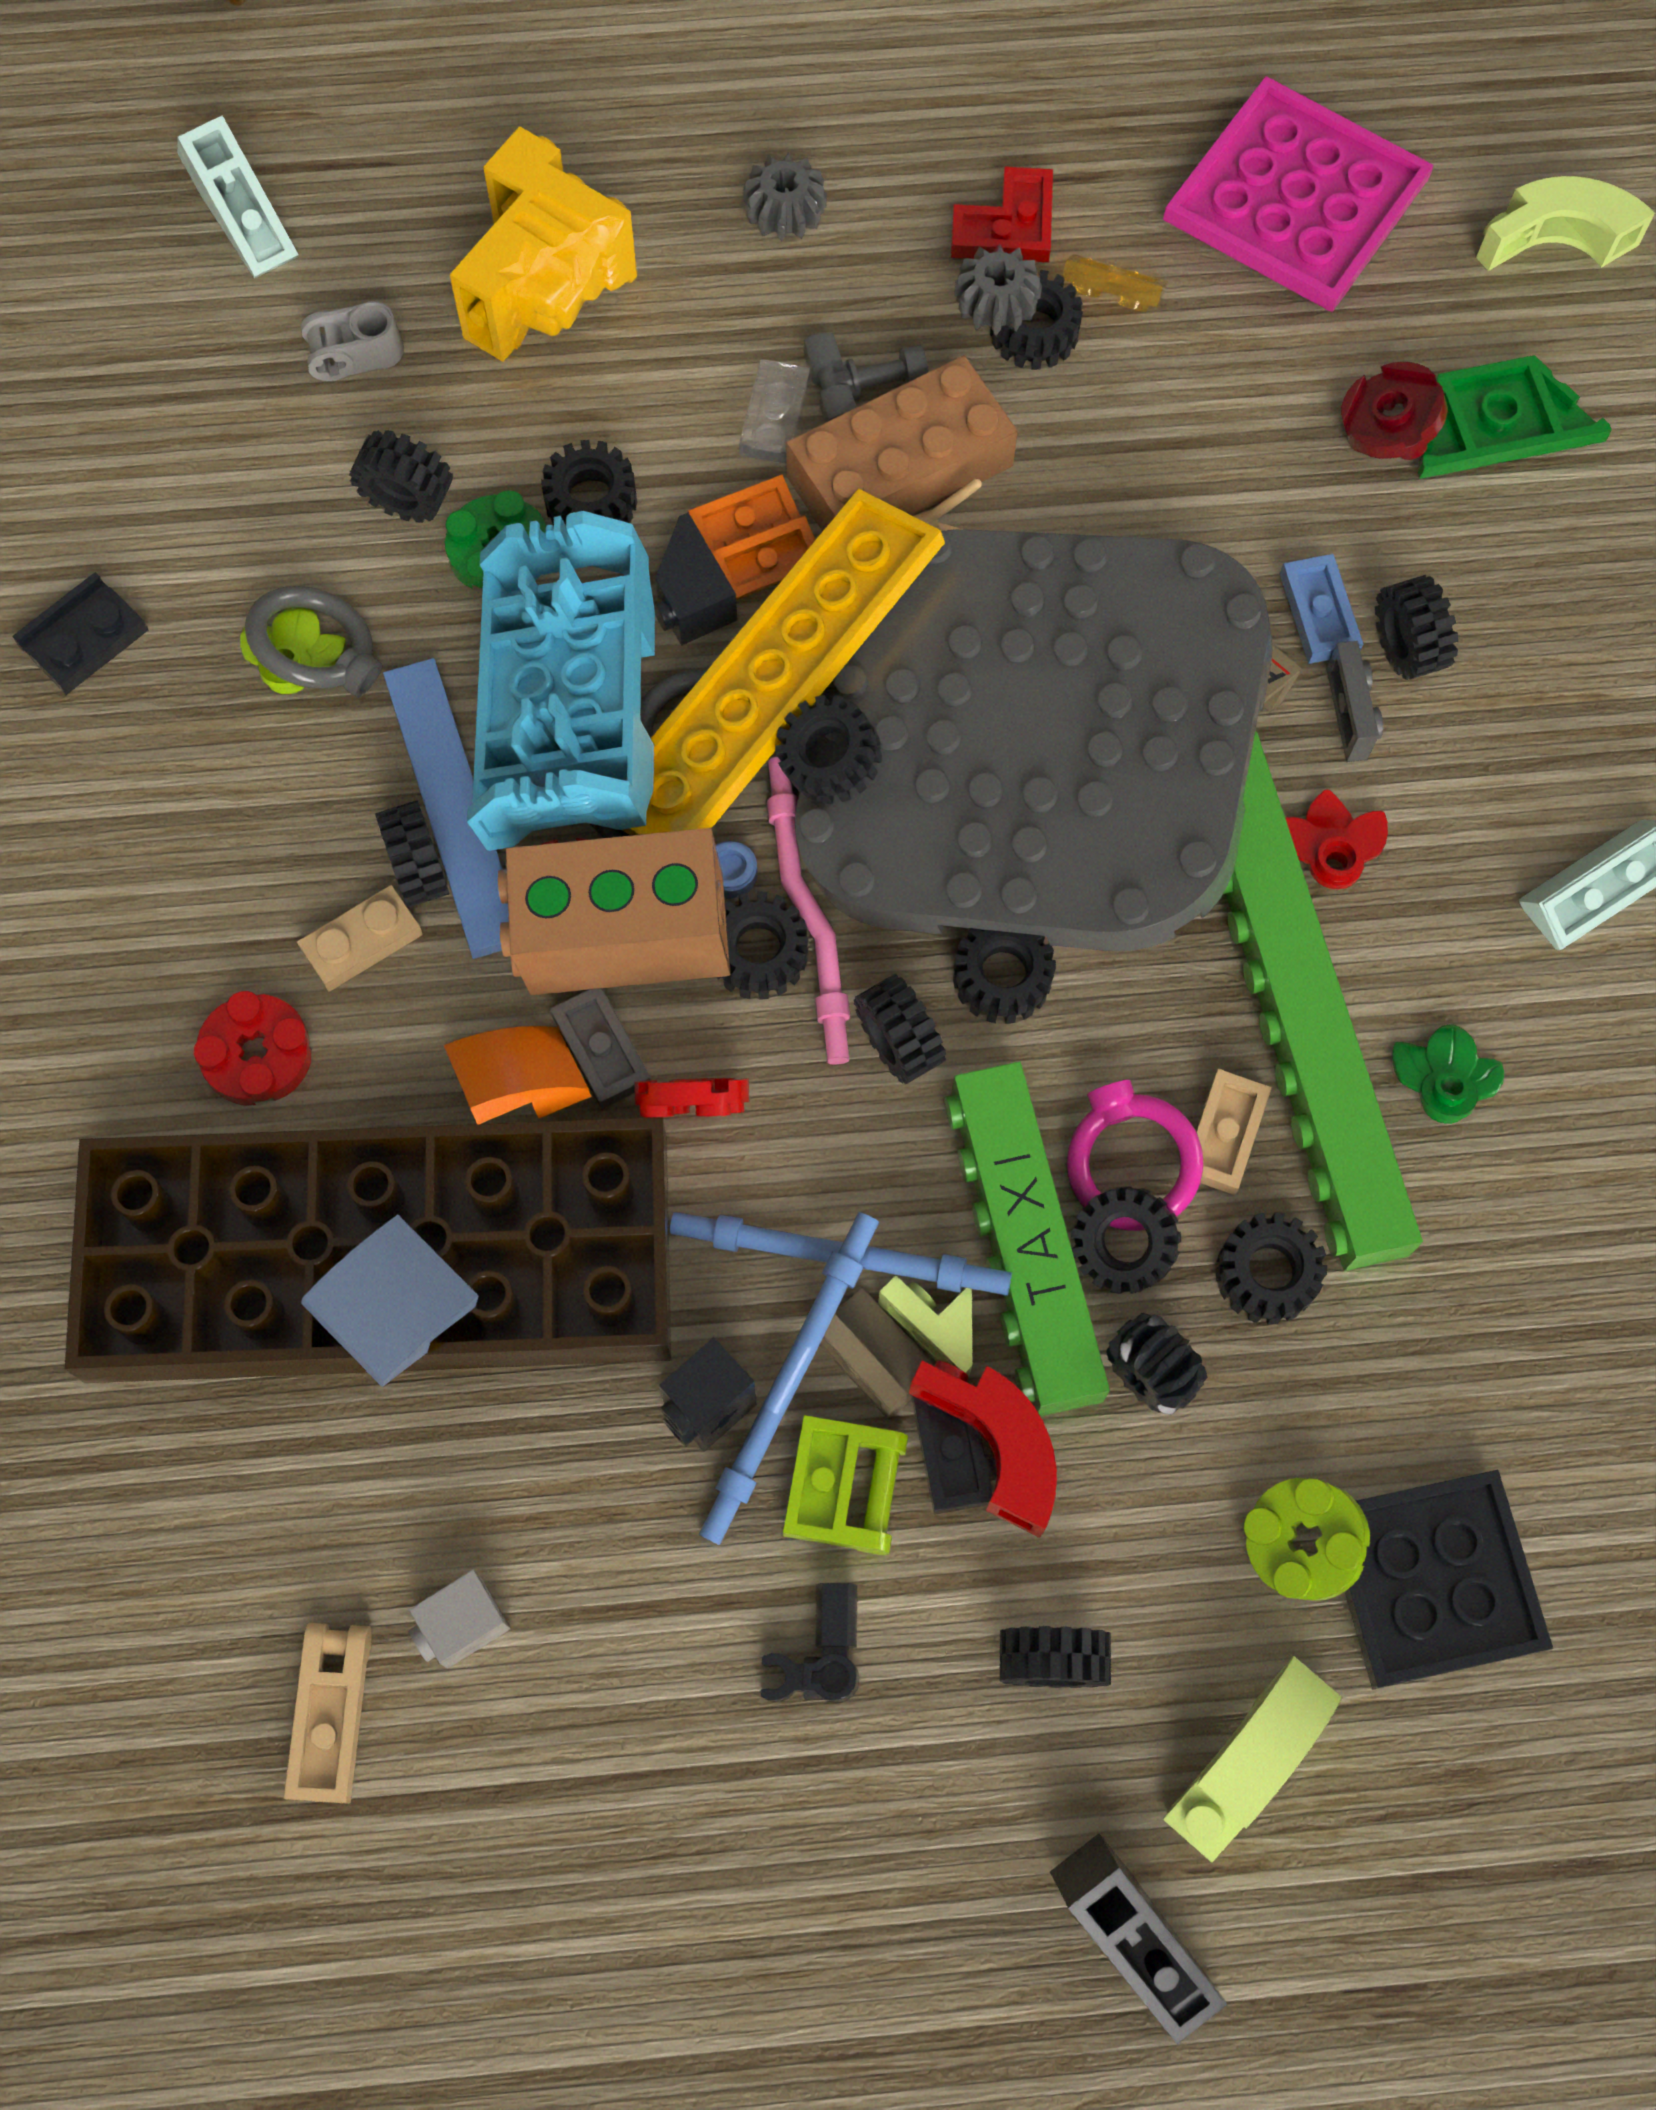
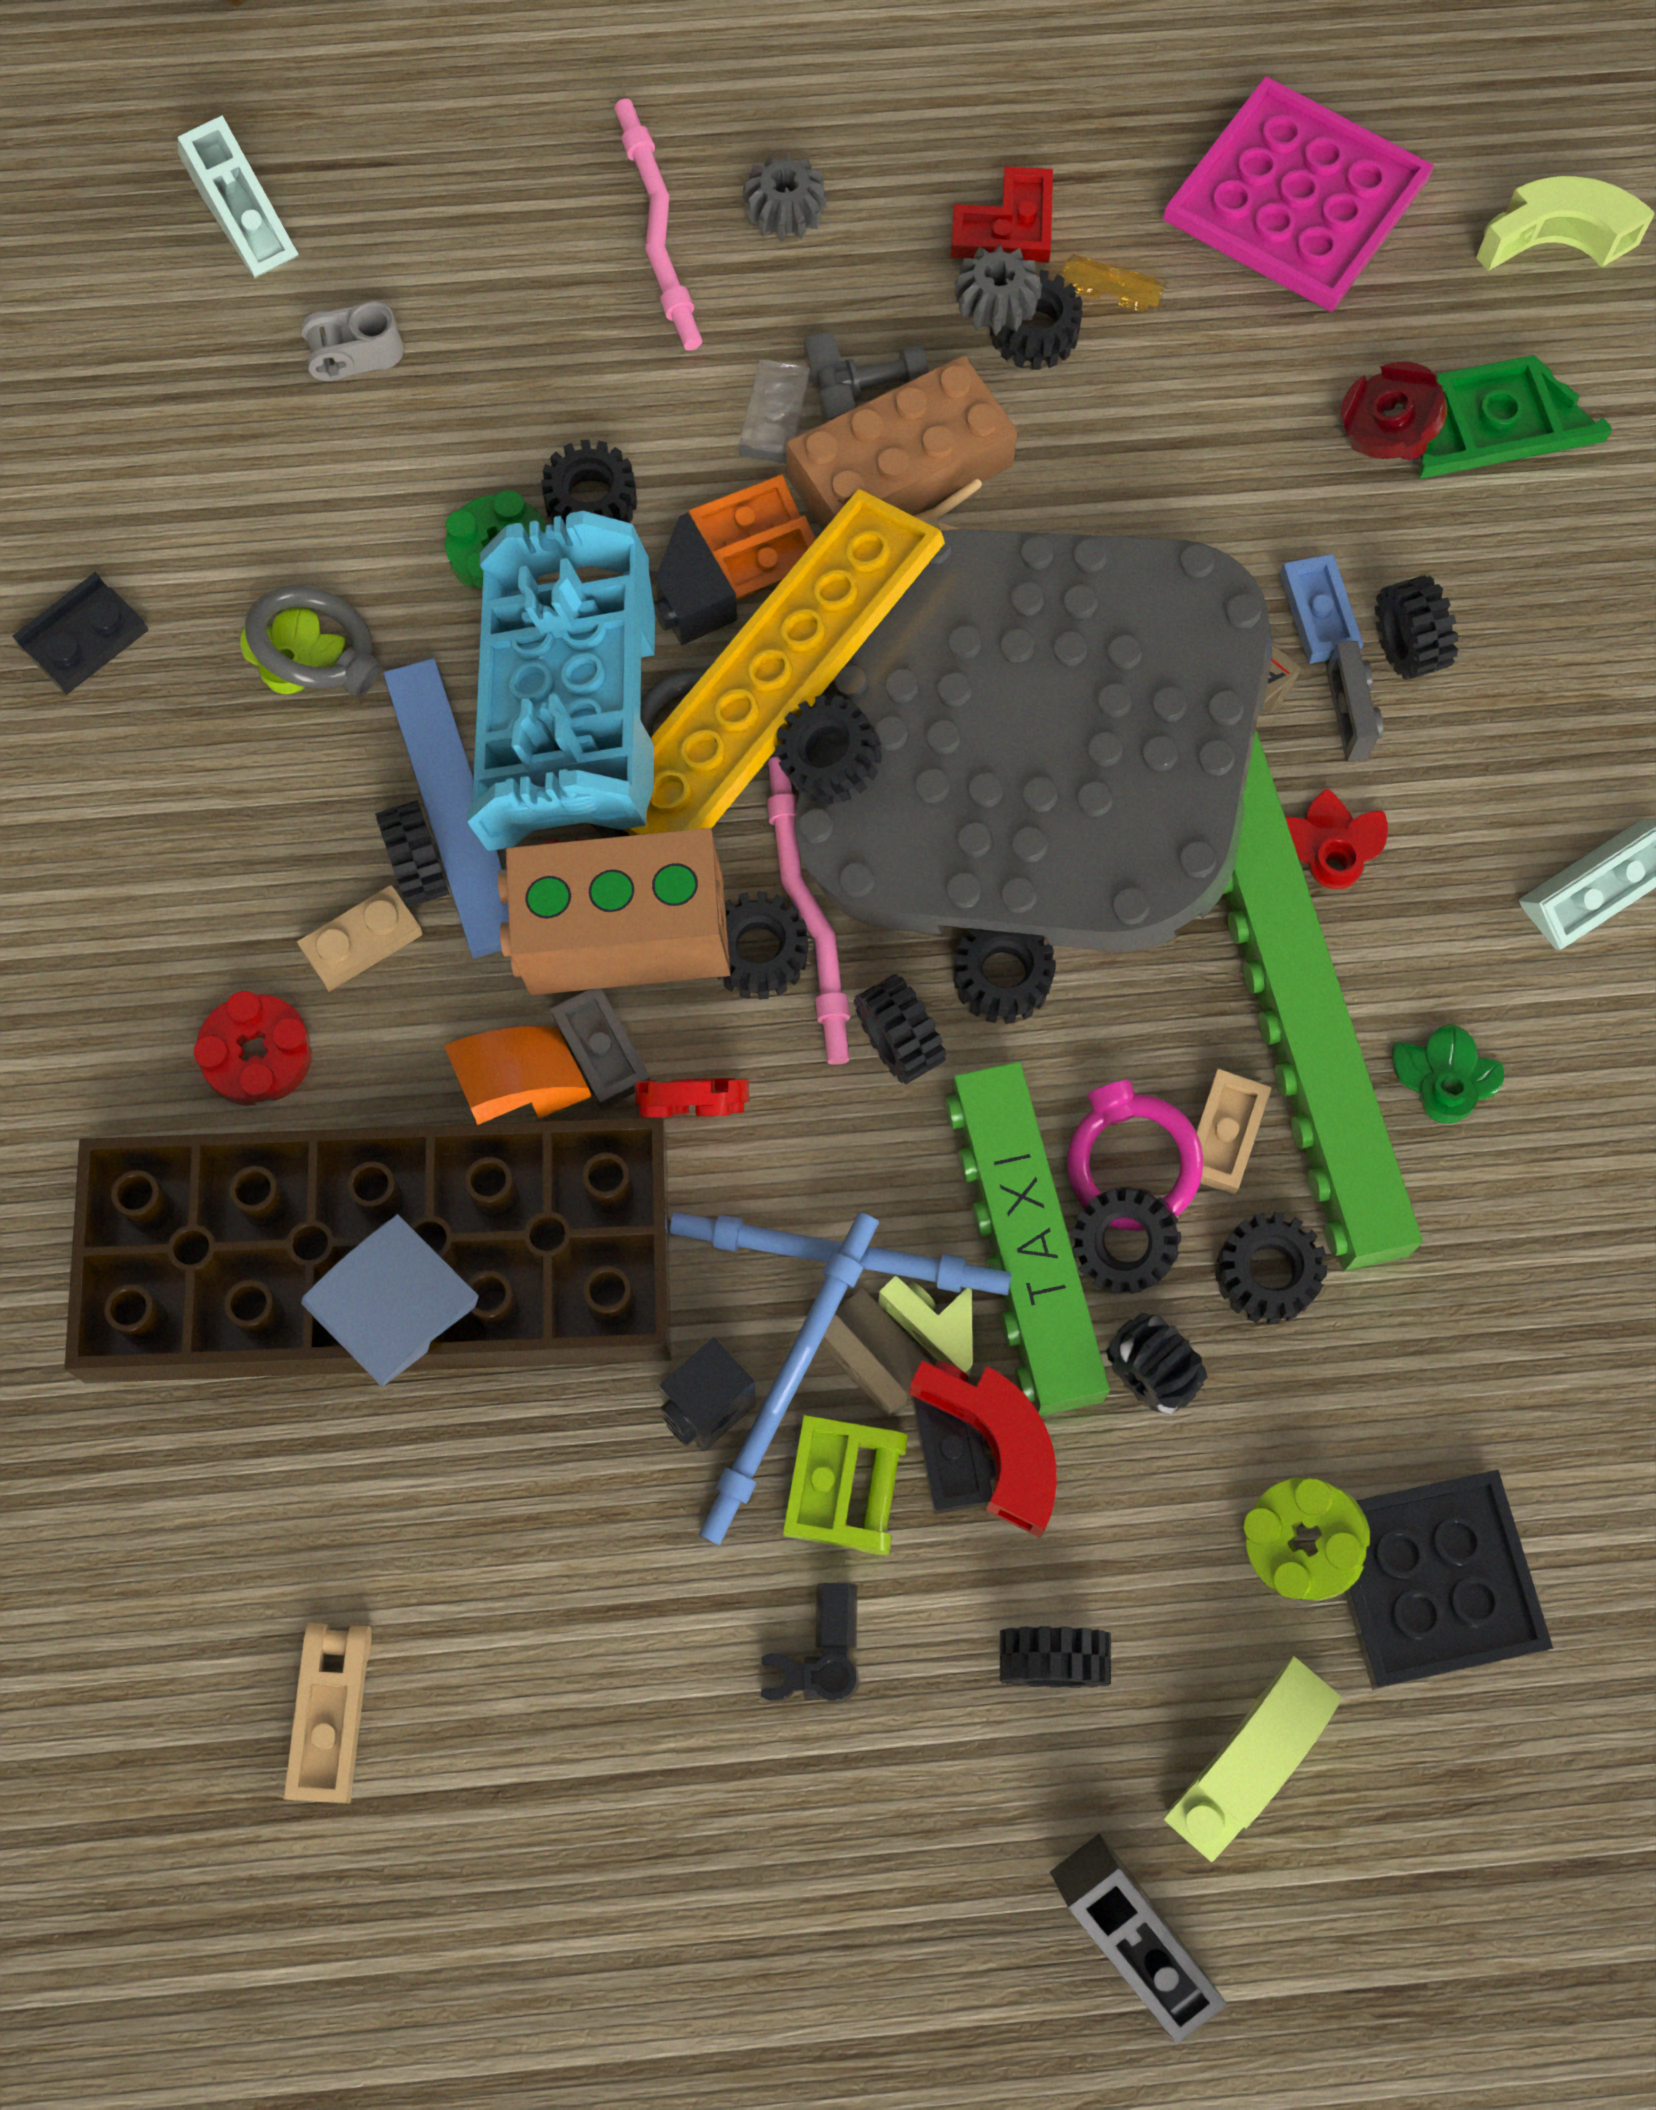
(401, 476): black tyre -> none
(457, 1621): light grey brick -> none
(545, 252): yellow brick -> none
(674, 298): none -> bright pink bar
(738, 868): medium blue tile -> none

